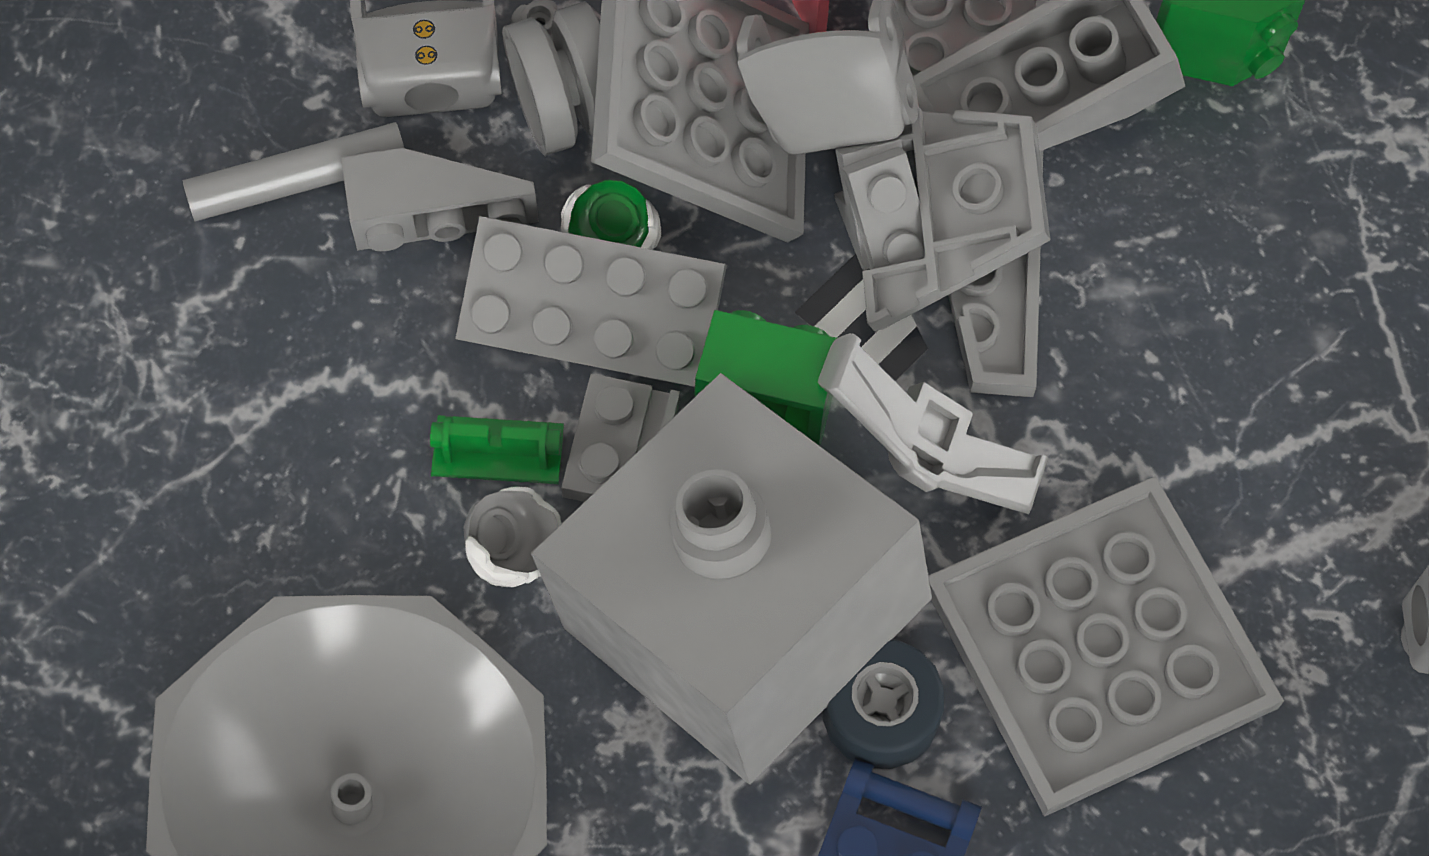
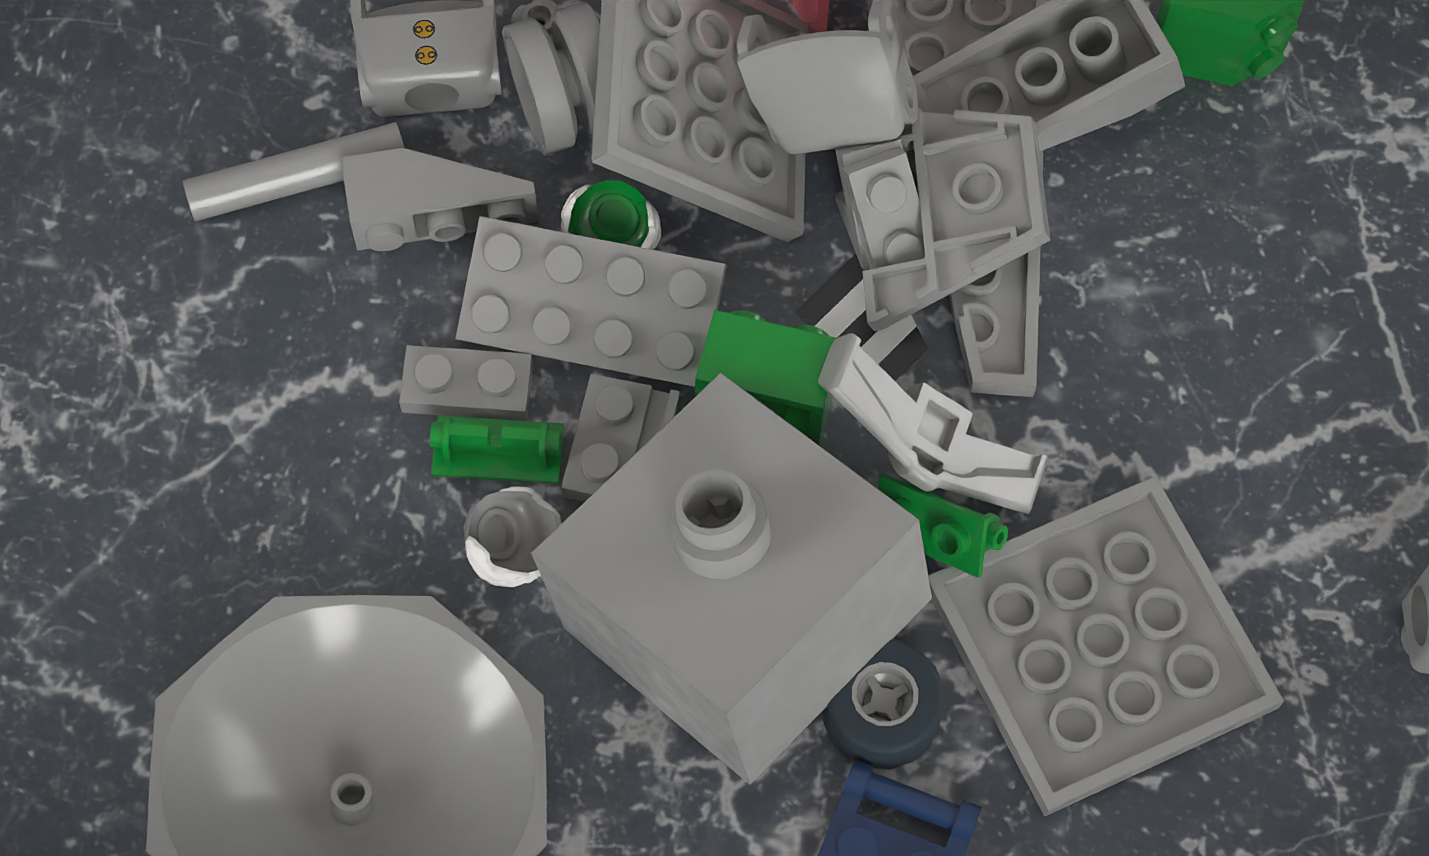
(466, 383): none -> light grey plate
(948, 530): none -> green hinge

